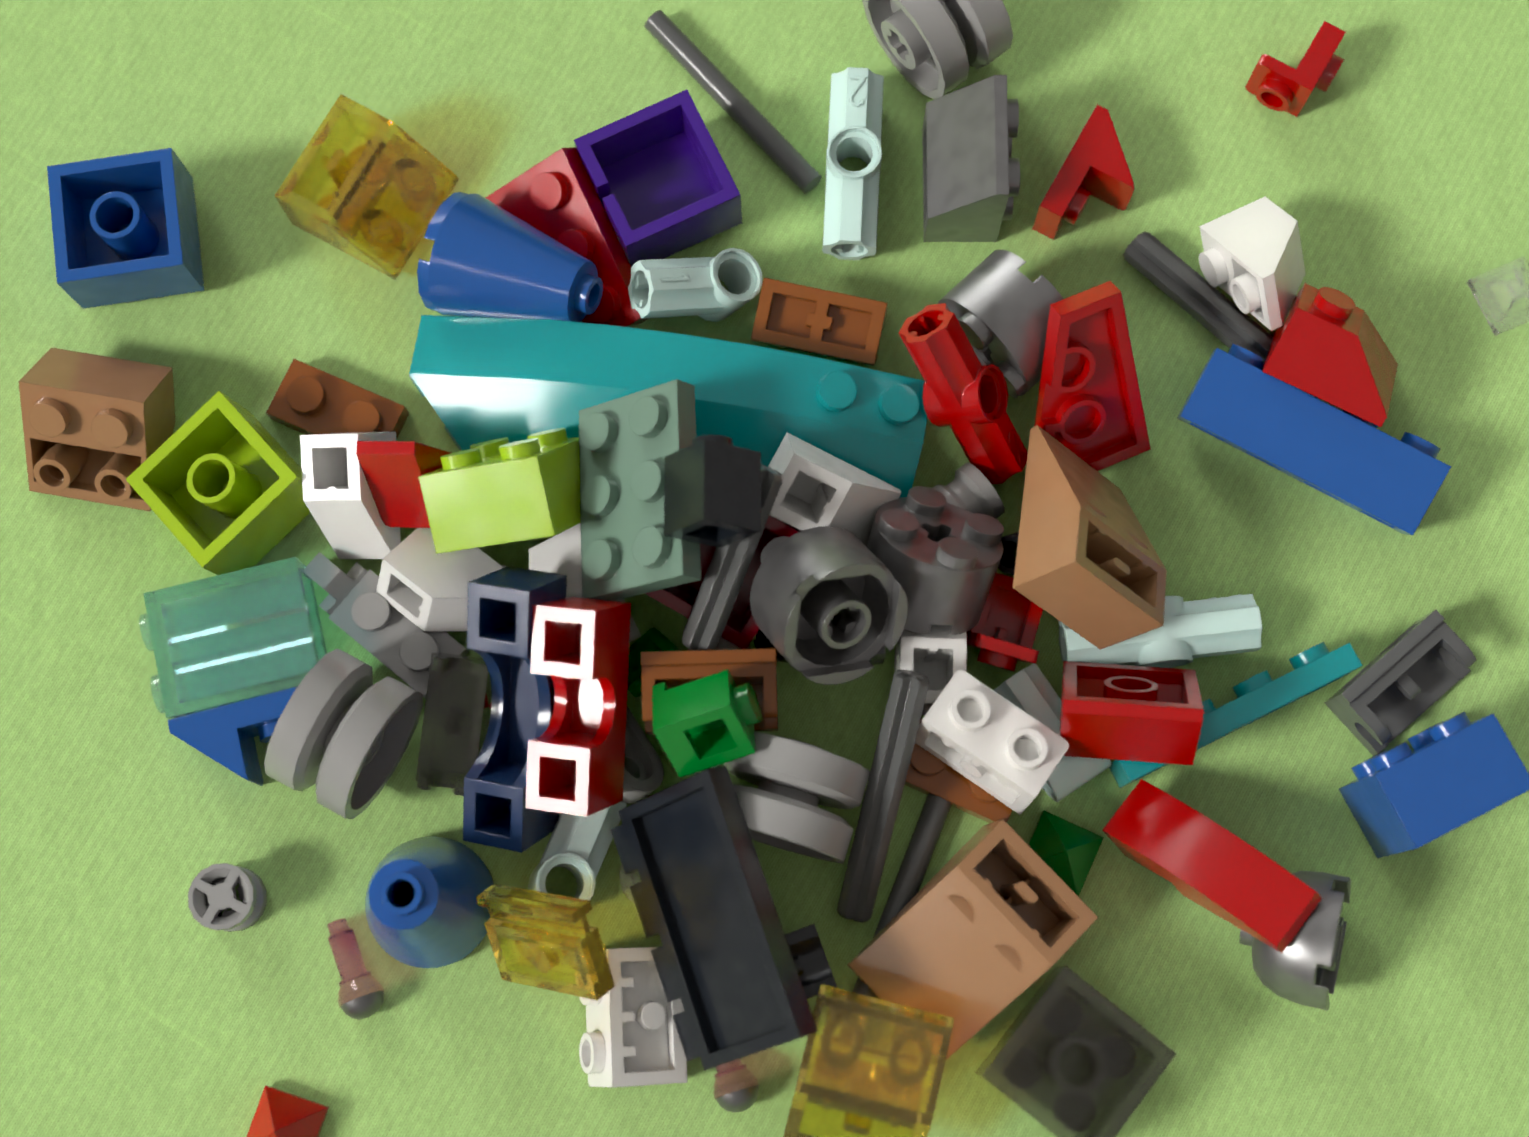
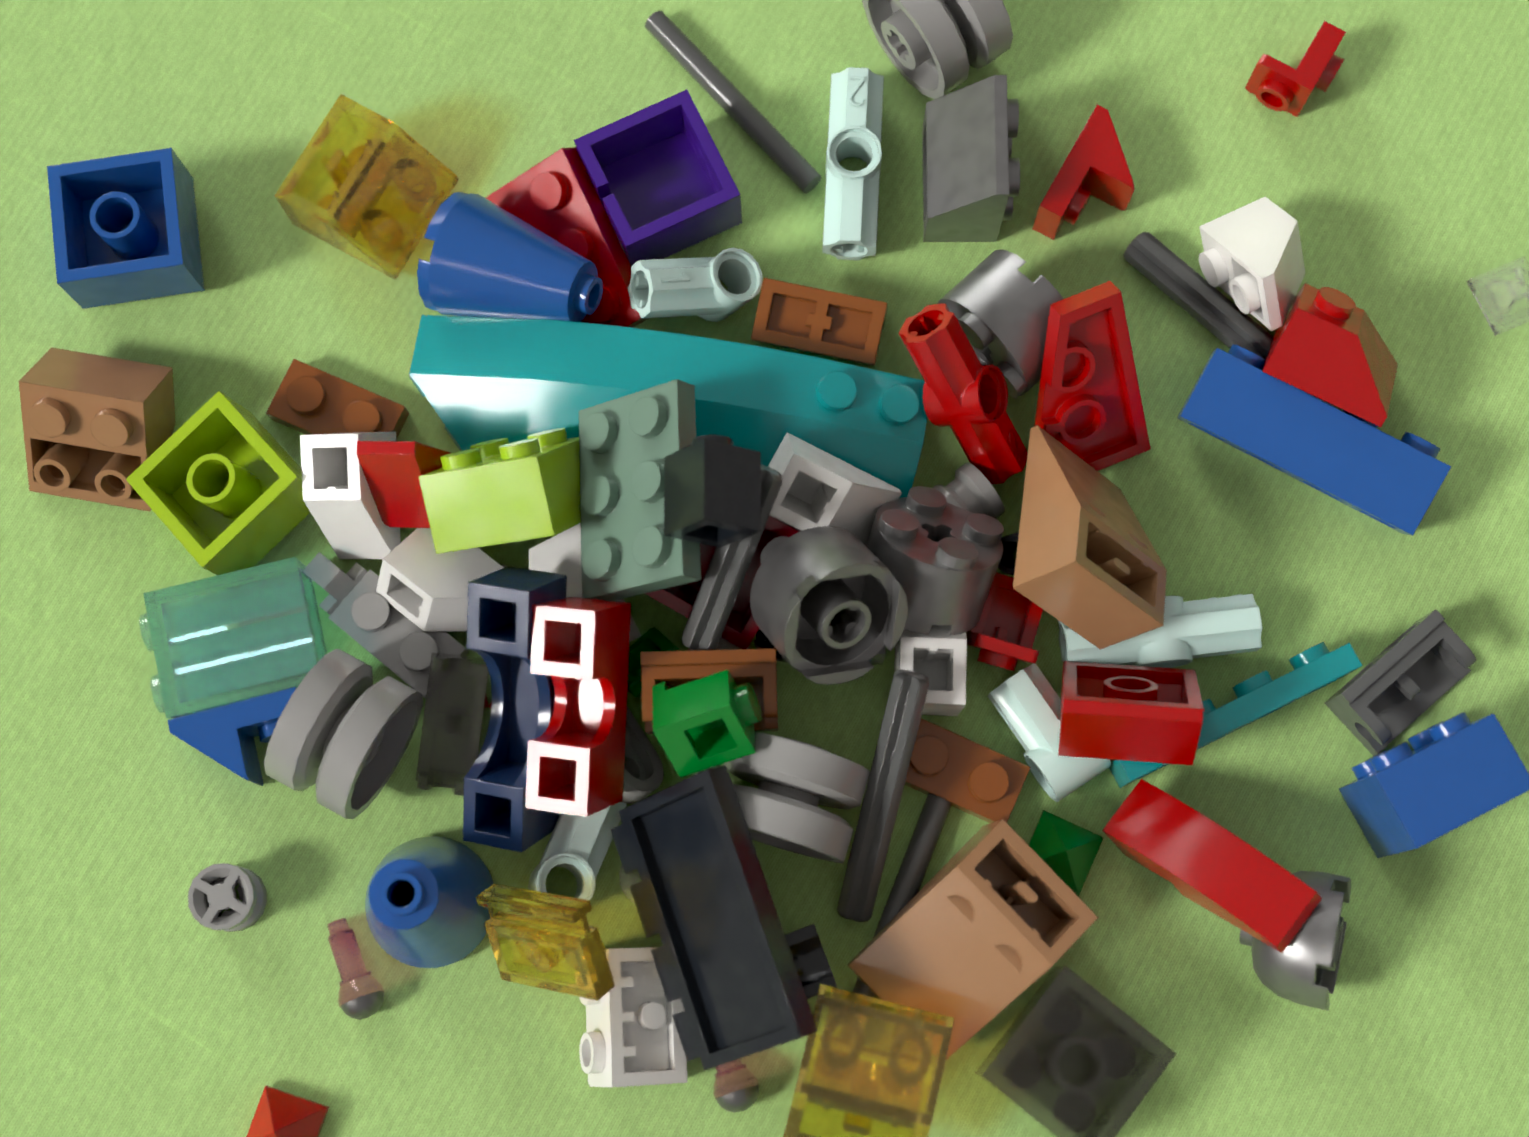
(990, 741): white bracket -> none

